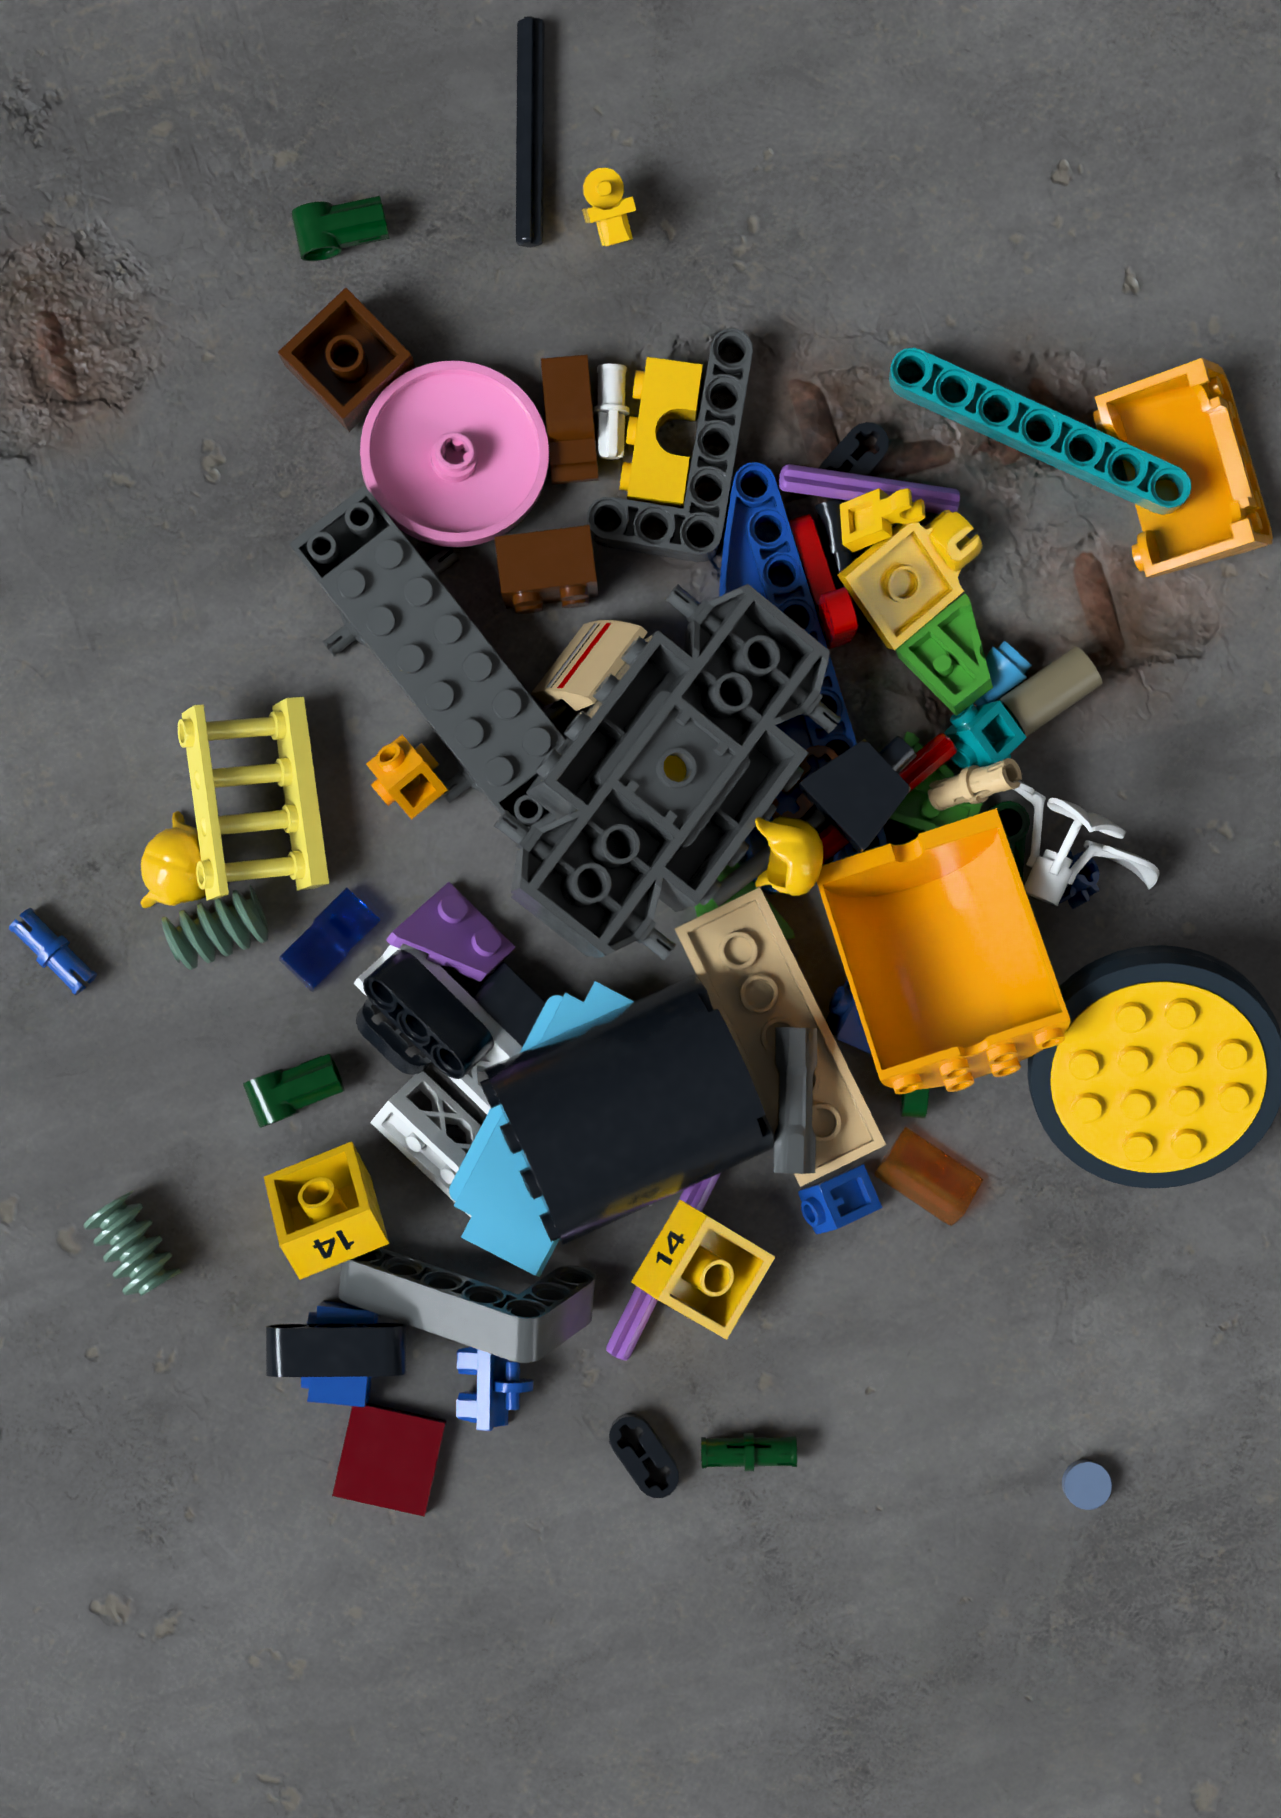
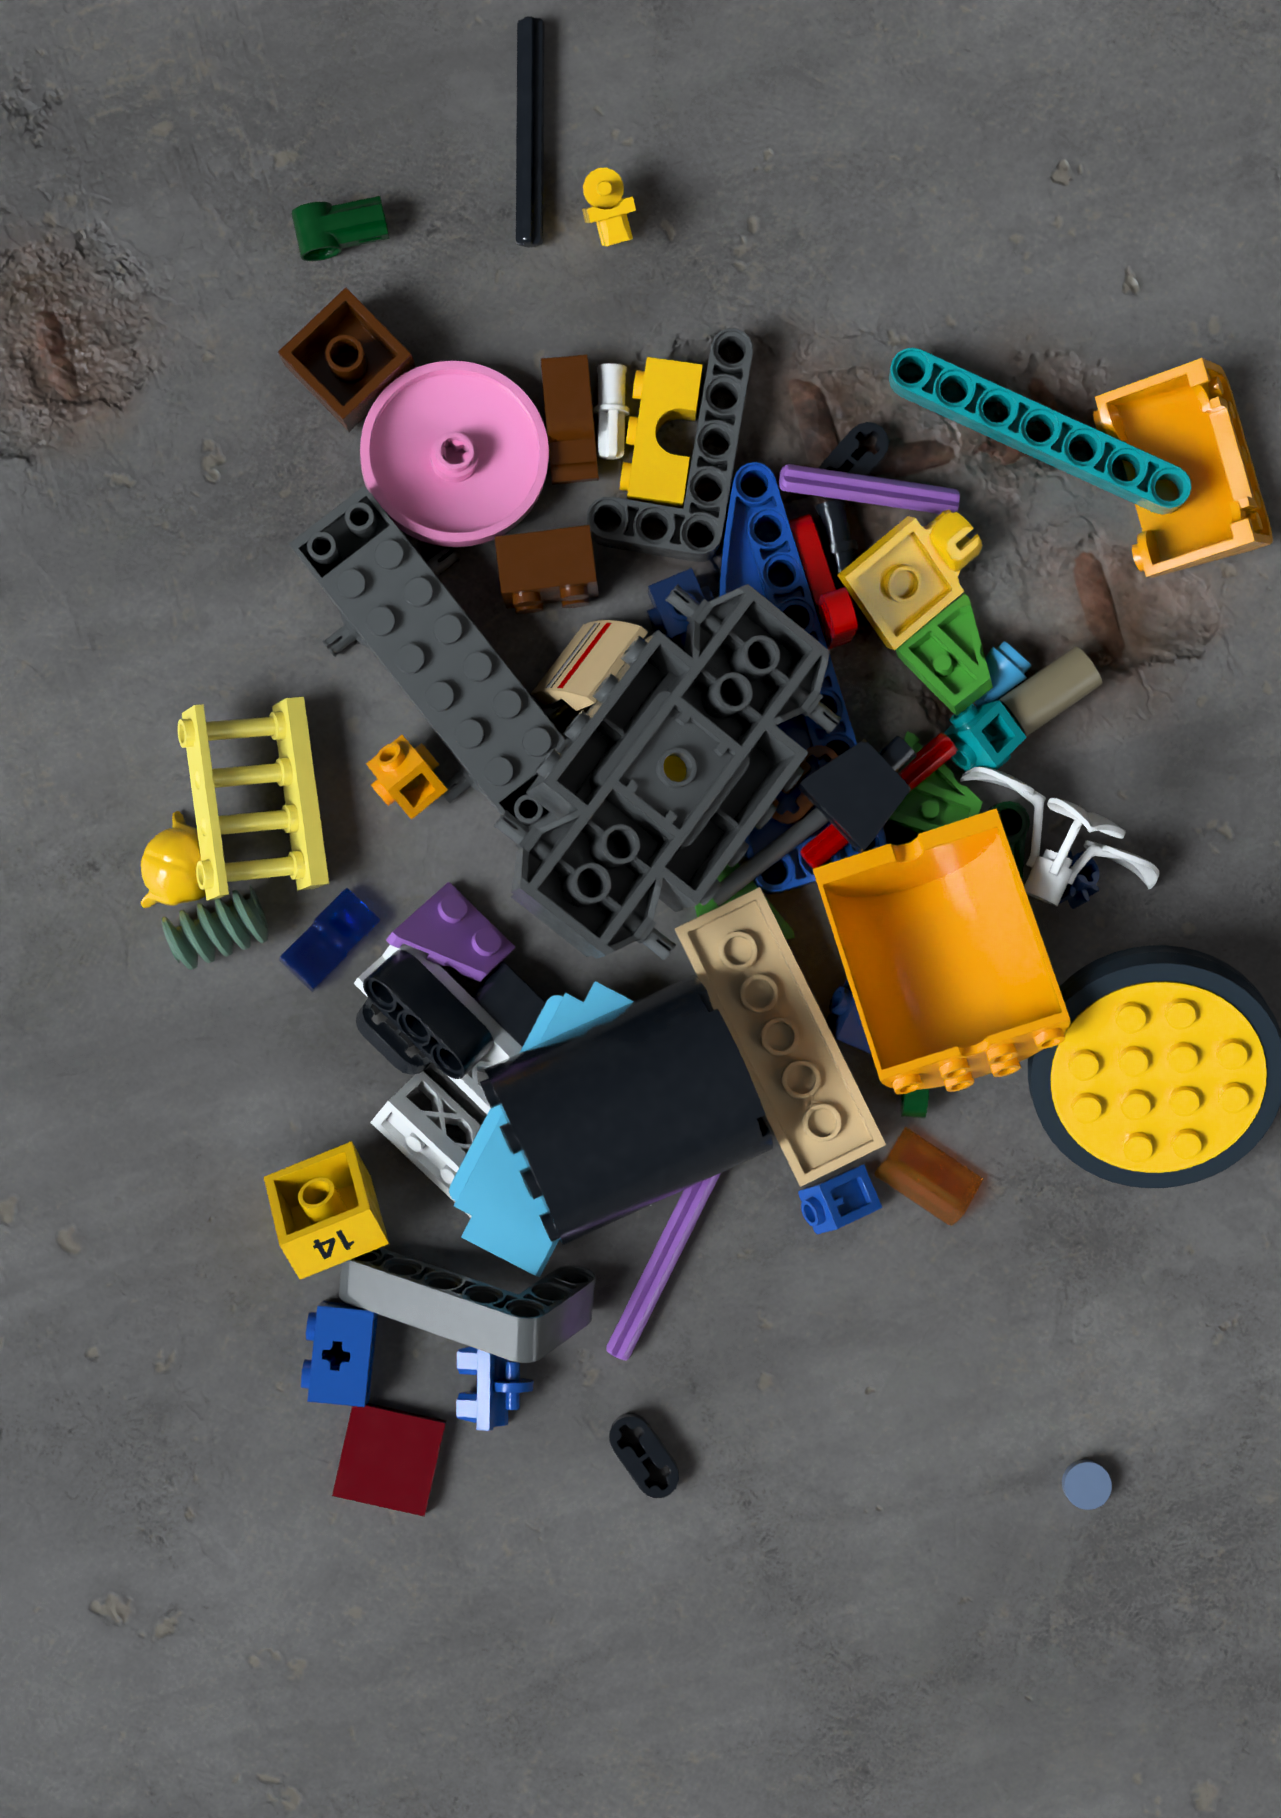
(52, 951): blue pin -> none
(130, 1246): sand green piece -> none
(283, 1093): dark green piece -> none
(336, 1350): black beam -> none
(663, 614): none -> dark blue brick
(703, 1269): yellow brick -> none
(748, 1452): dark green pin -> none
(793, 857): yellow hair -> none
(794, 1137): dark grey axle -> none
(871, 516): yellow plate -> none
(975, 784): tan pin -> none

